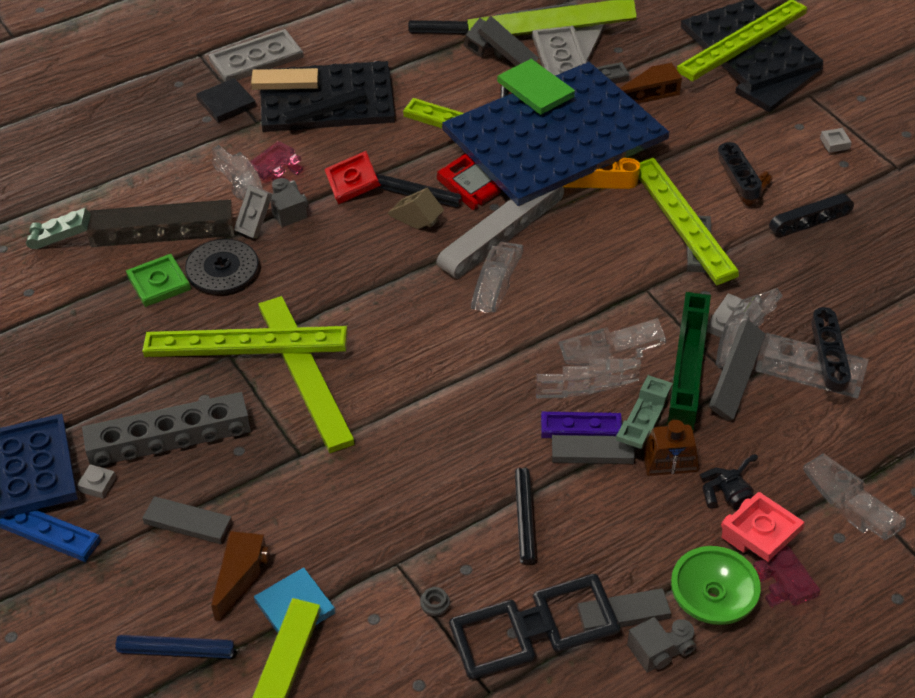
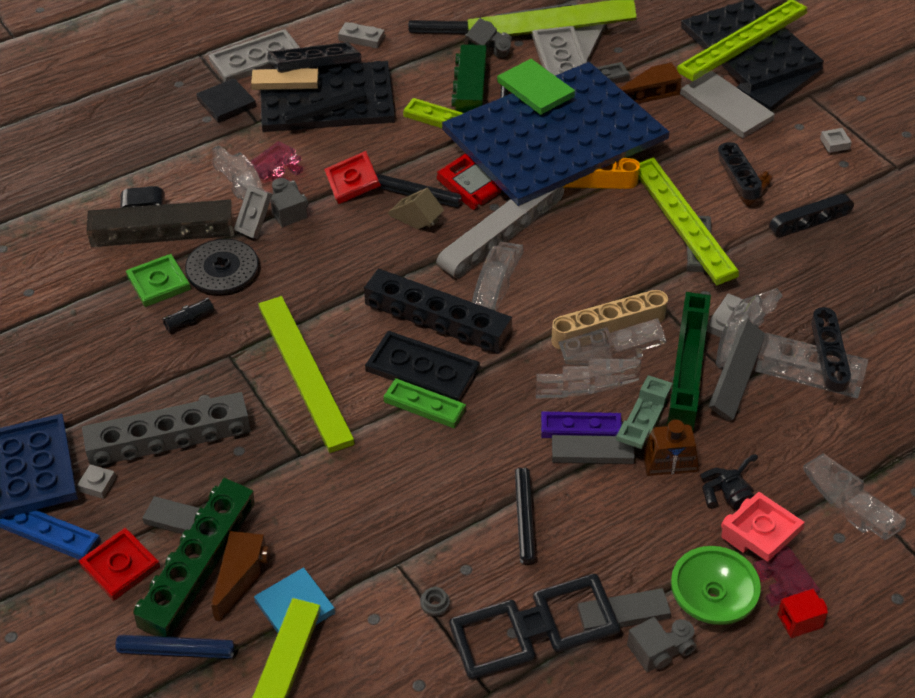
(58, 229): sand green plate -> none
(119, 564): none -> red tile
(142, 197): none -> black beam
(164, 619): none -> dark green brick
(188, 315): none -> black pin
(245, 341): lime tile -> none
(313, 56): none -> black tile
(361, 35): none -> light grey plate
(422, 365): none -> black tile
(424, 403): none -> bright green tile
(438, 311): none -> black brick
(469, 78): none -> dark green brick
(505, 42): dark grey tile -> none
(614, 315): none -> tan beam
(727, 104): none -> light grey tile
(802, 613): none -> red brick

